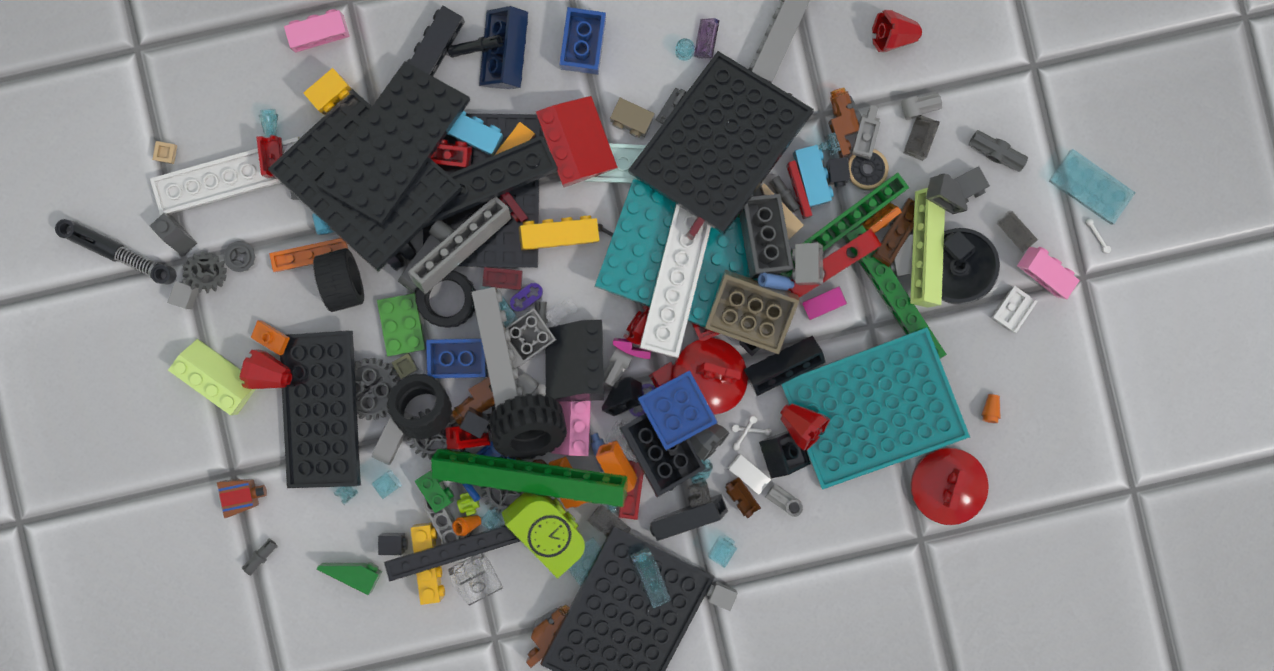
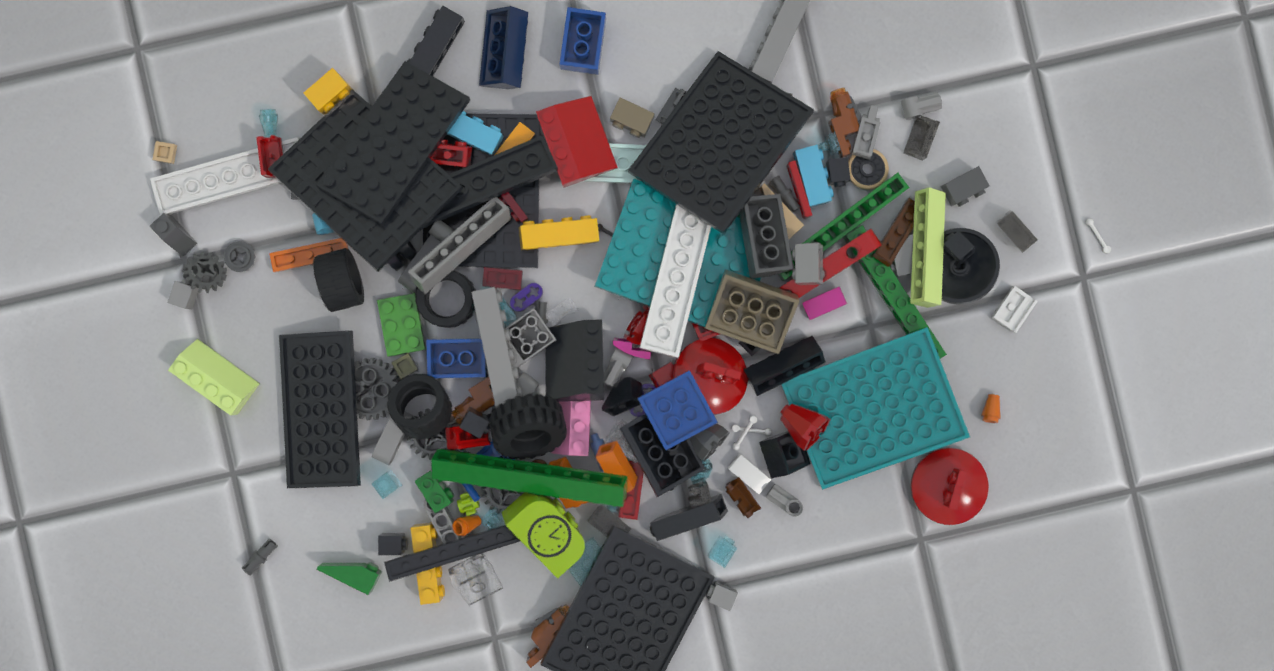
(113, 251): black piece -> none
(239, 495): torso -> none
(264, 371): red cone -> none
(270, 337): orange plate -> none
(316, 30): bright pink brick -> none
(346, 494): clear light blue wheel -> none
(482, 44): black pin -> none
(650, 577): clear light blue slope -> none
(684, 45): clear light blue wheel -> none
(695, 228): dark red tile -> none
(706, 38): clear purple plate -> none
(775, 281): medium blue cylinder -> none
(882, 217): orange plate -> none
(894, 31): red cone -> none
(946, 194): dark grey slope -> none
(998, 151): dark grey piece -> none
(1048, 272): bright pink brick -> none
(1092, 186): clear light blue plate -> none

